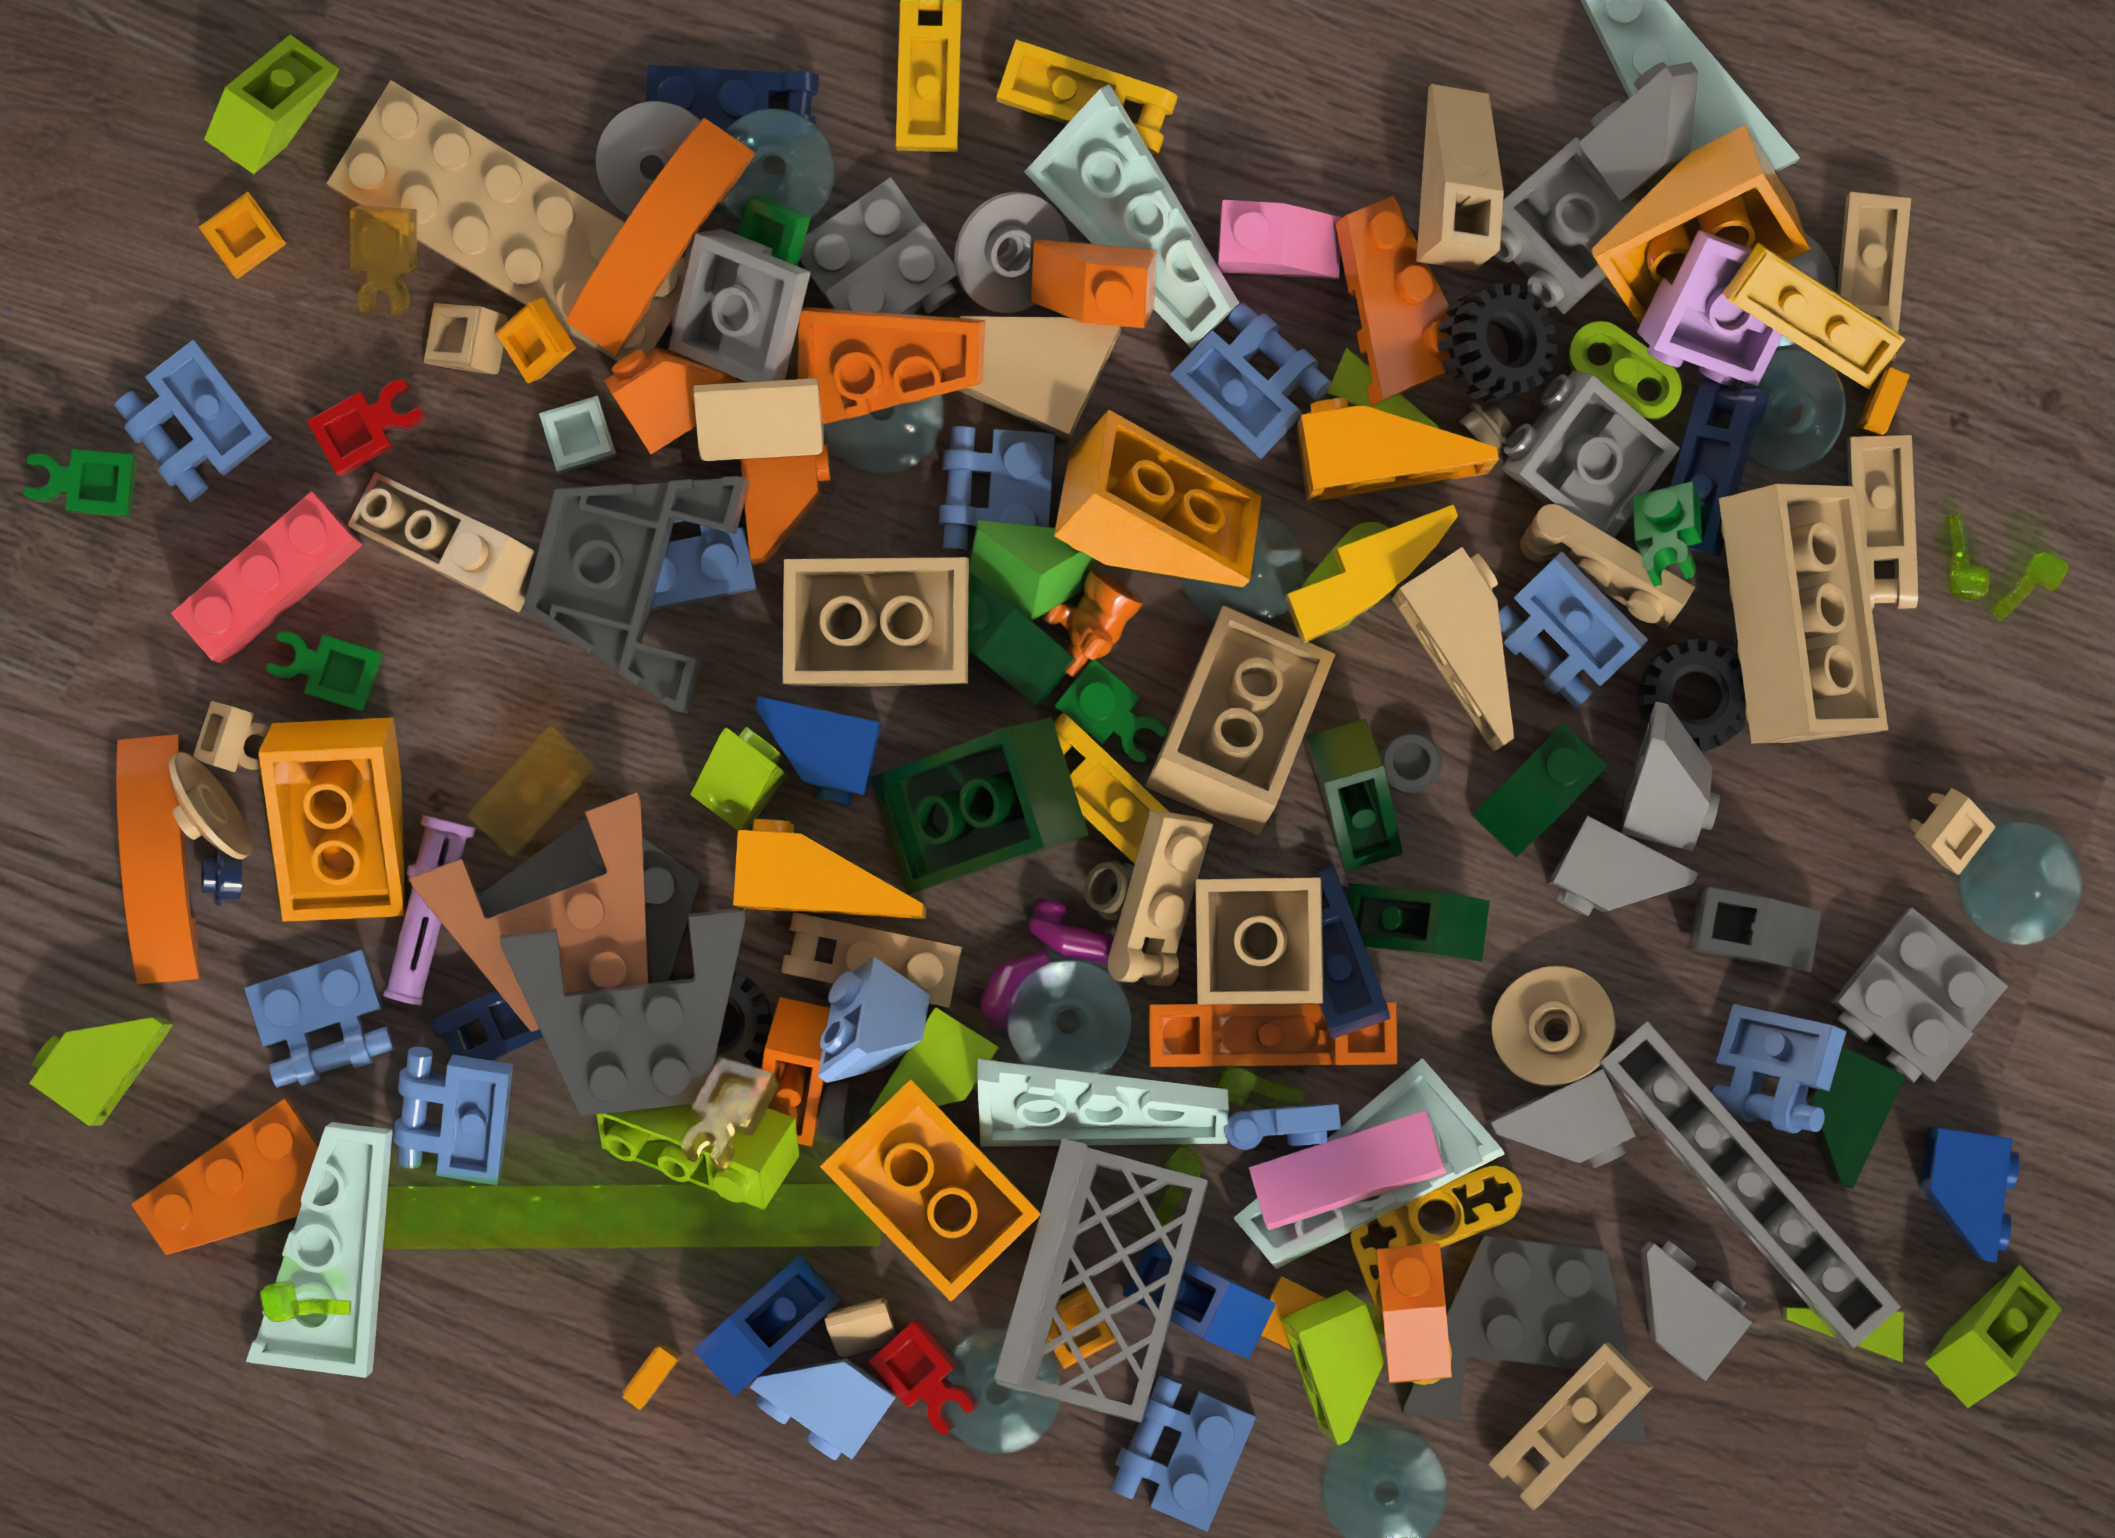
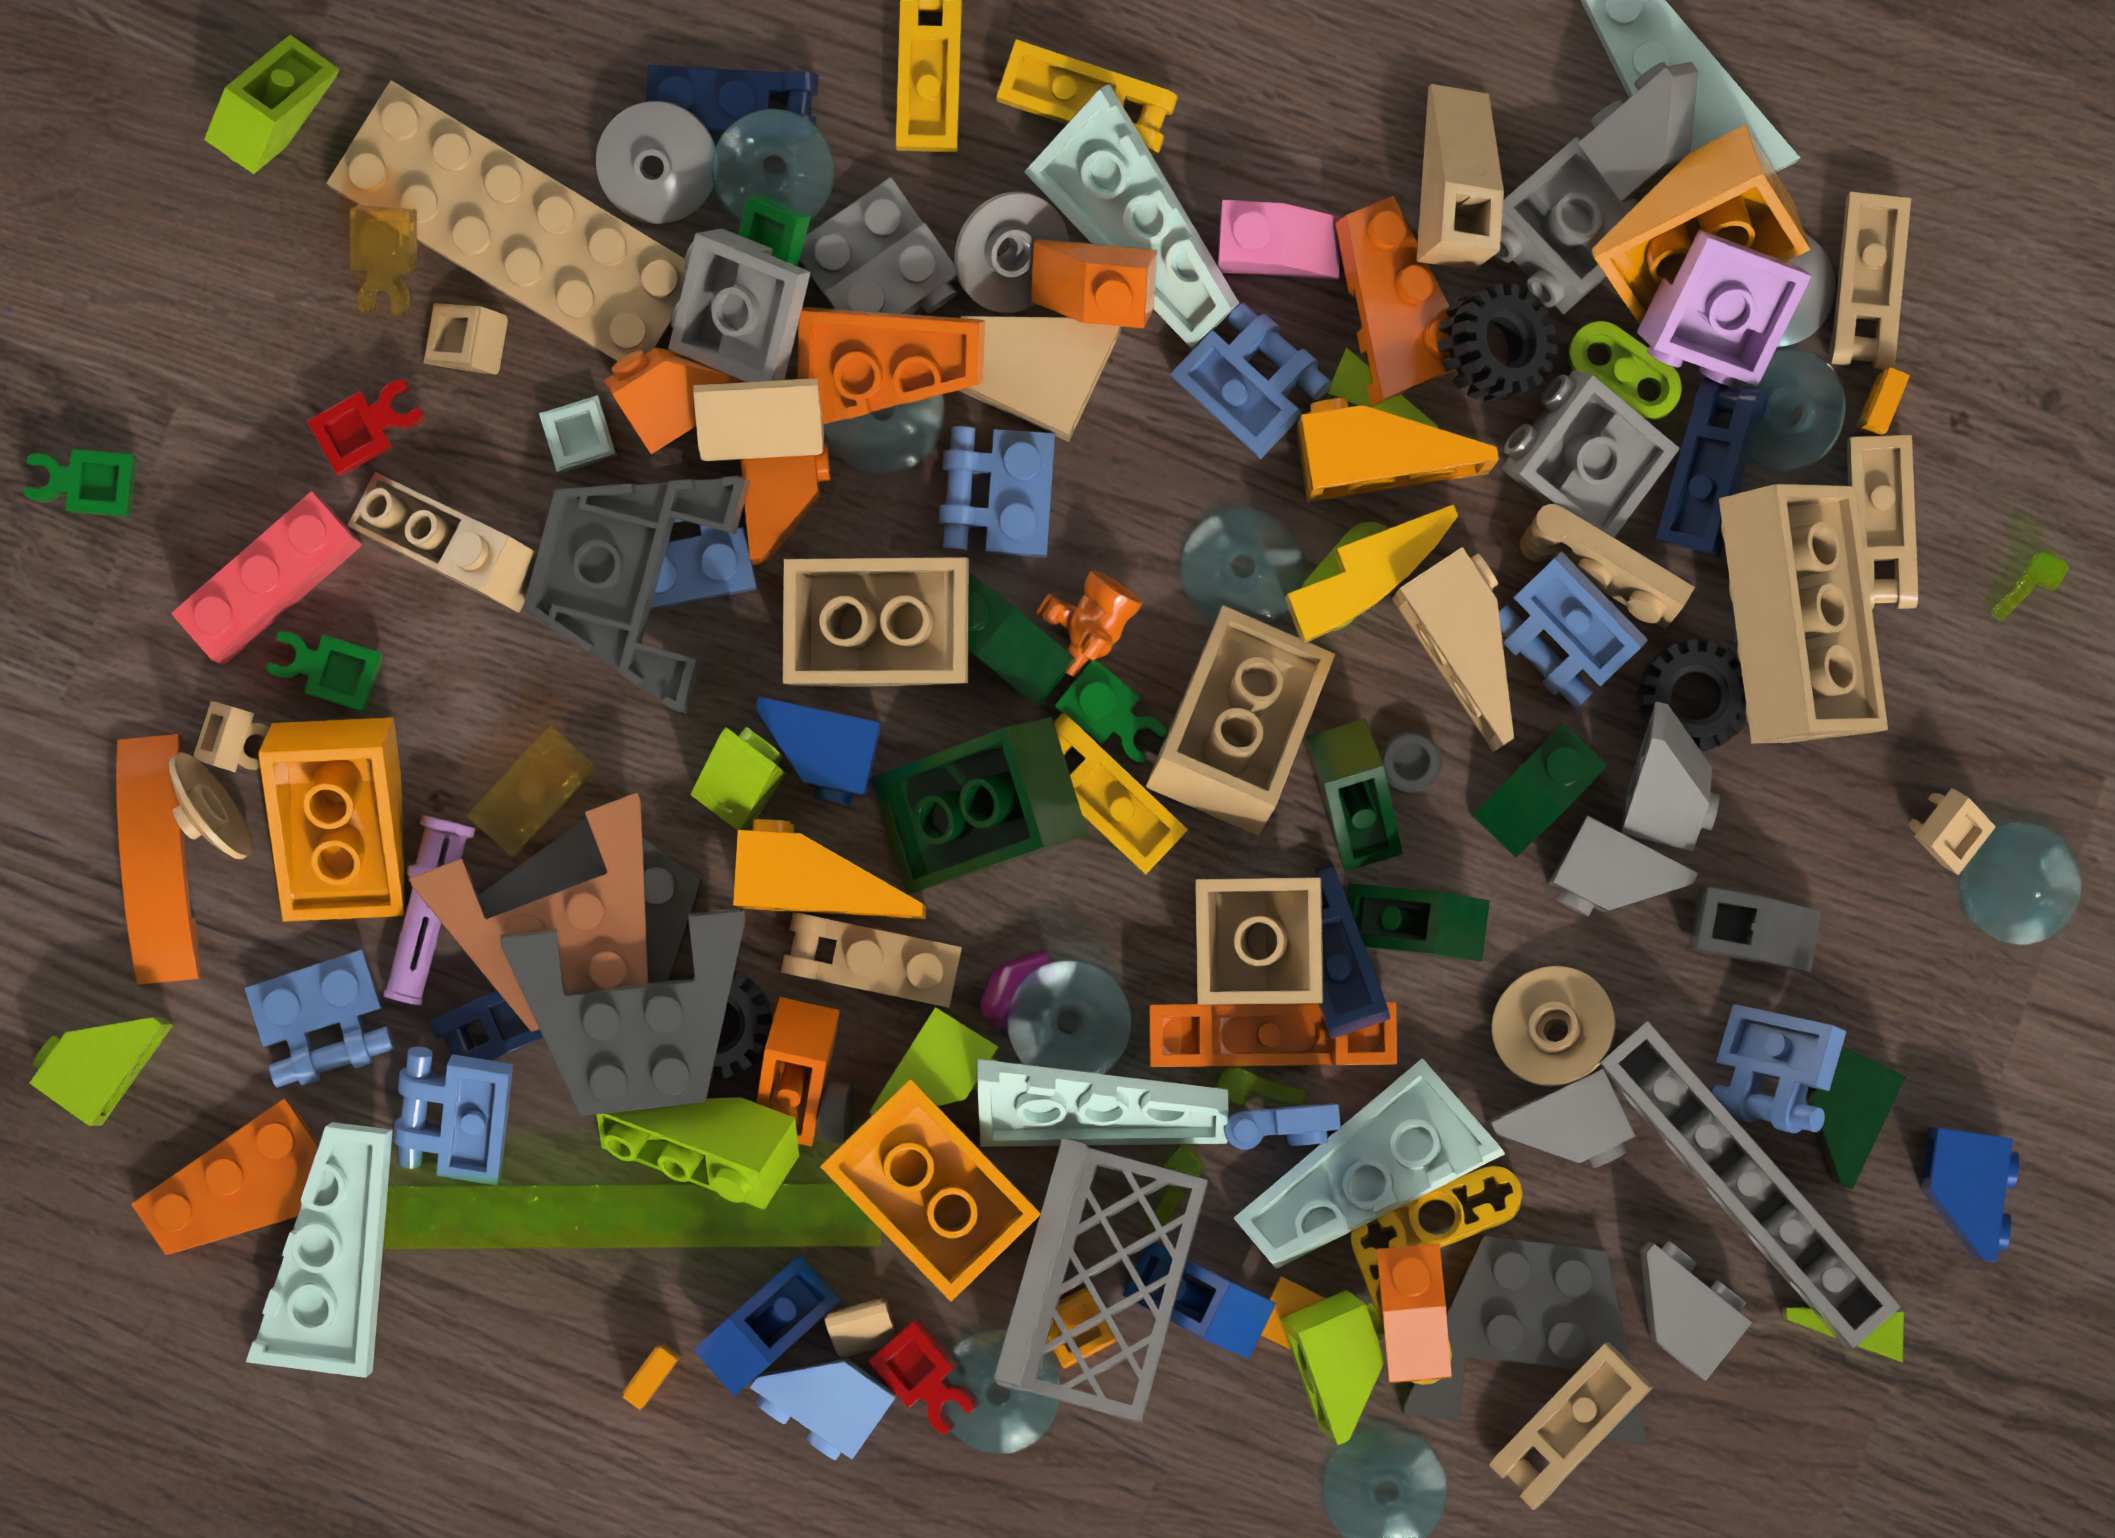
(206, 407): medium blue plate -> none
(221, 876): dark blue plate -> none
(242, 235): light orange tile -> none
(281, 1303): clear neon green hand -> none
(535, 340): light orange tile -> none
(658, 235): orange slope -> none
(727, 1105): clear yellow plate -> none
(870, 1021): light blue slope -> none
(1028, 565): bright green slope -> none
(1066, 939): magenta arm -> none
(1107, 888): dark tan plate -> none
(1155, 507): light orange slope -> none
(1159, 898): tan plate -> none
(1201, 1459): medium blue plate -> none
(1347, 1170): bright pink tile -> none
(1487, 426): dark tan plate -> none
(1665, 526): green plate -> none
(1813, 316): yellow tile -> none
(1917, 997): light grey plate -> none
(1965, 580): clear neon green hand -> none
(1994, 1337): lime slope -> none

